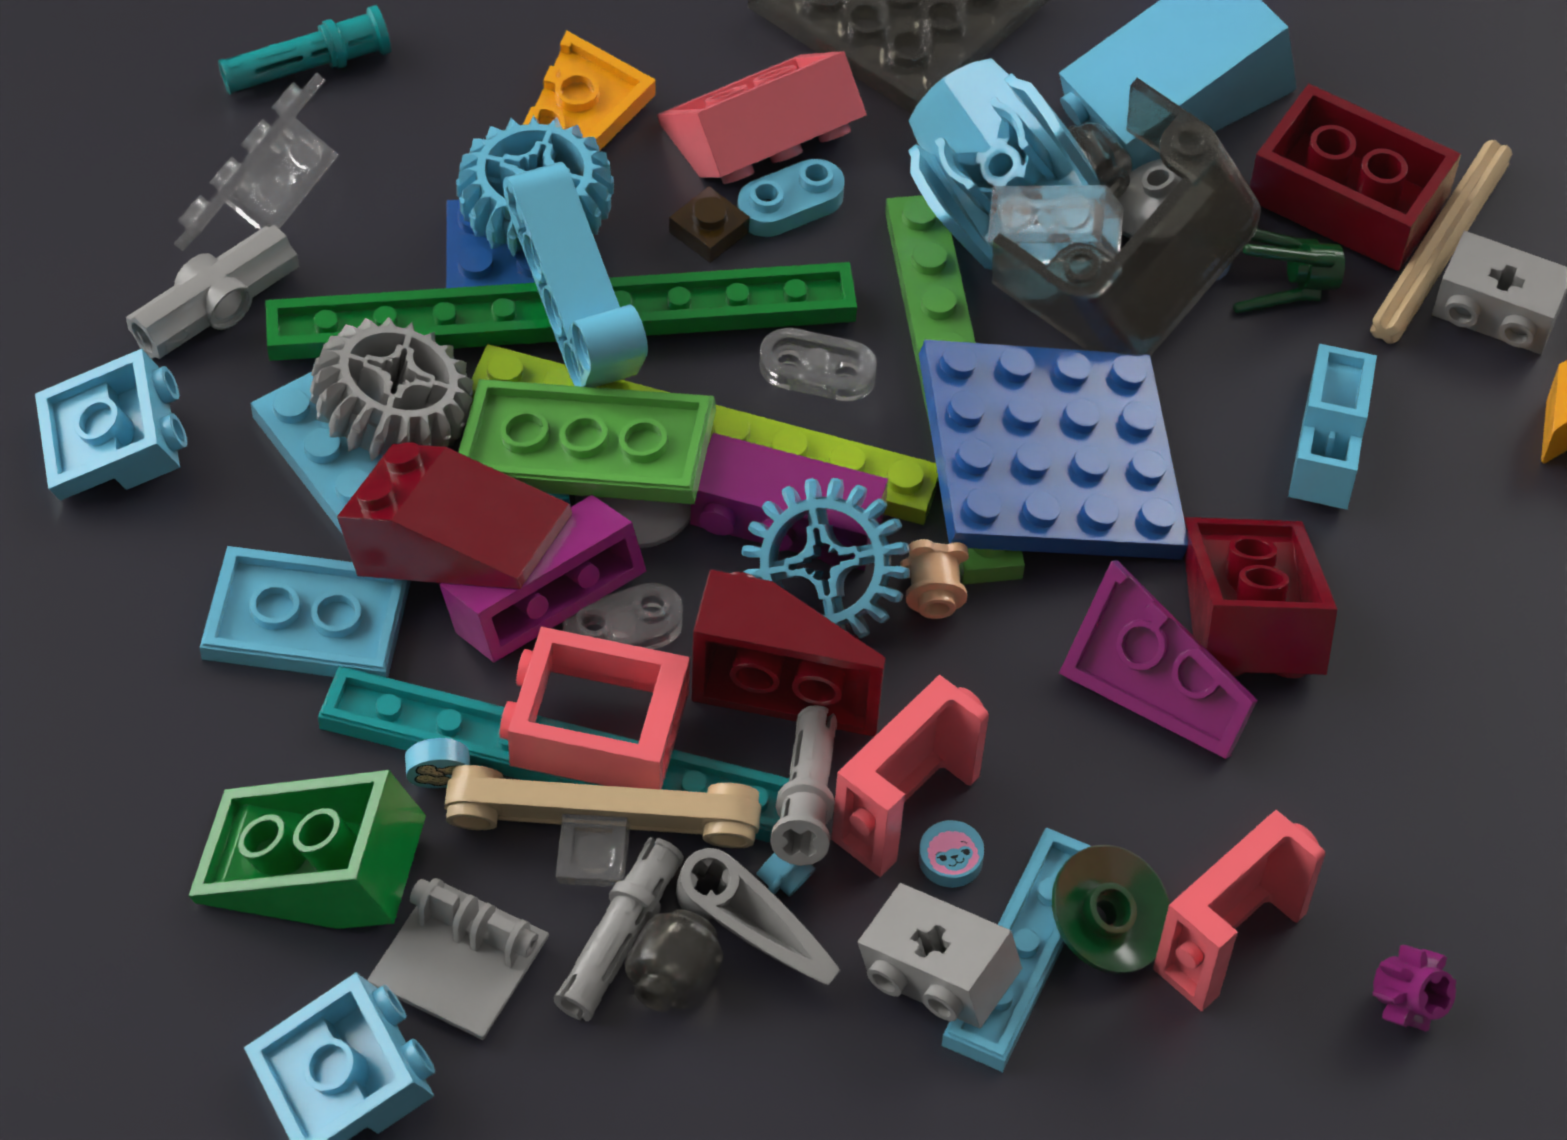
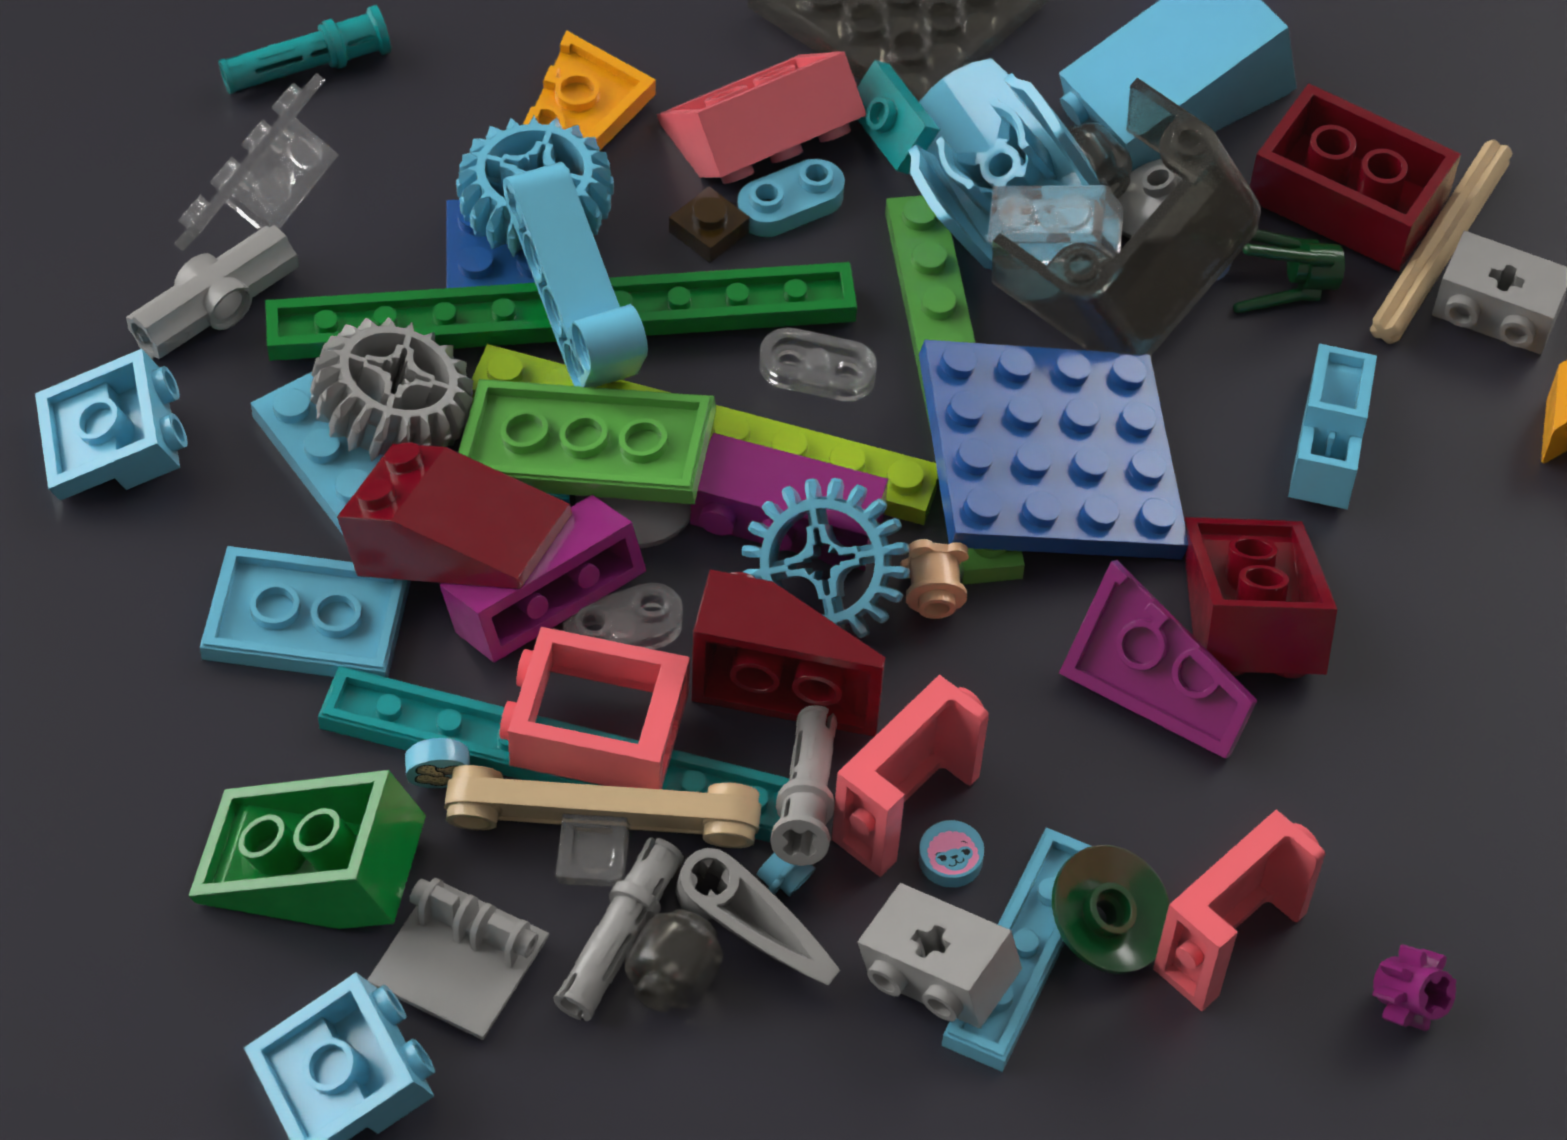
(894, 116): none -> teal plate

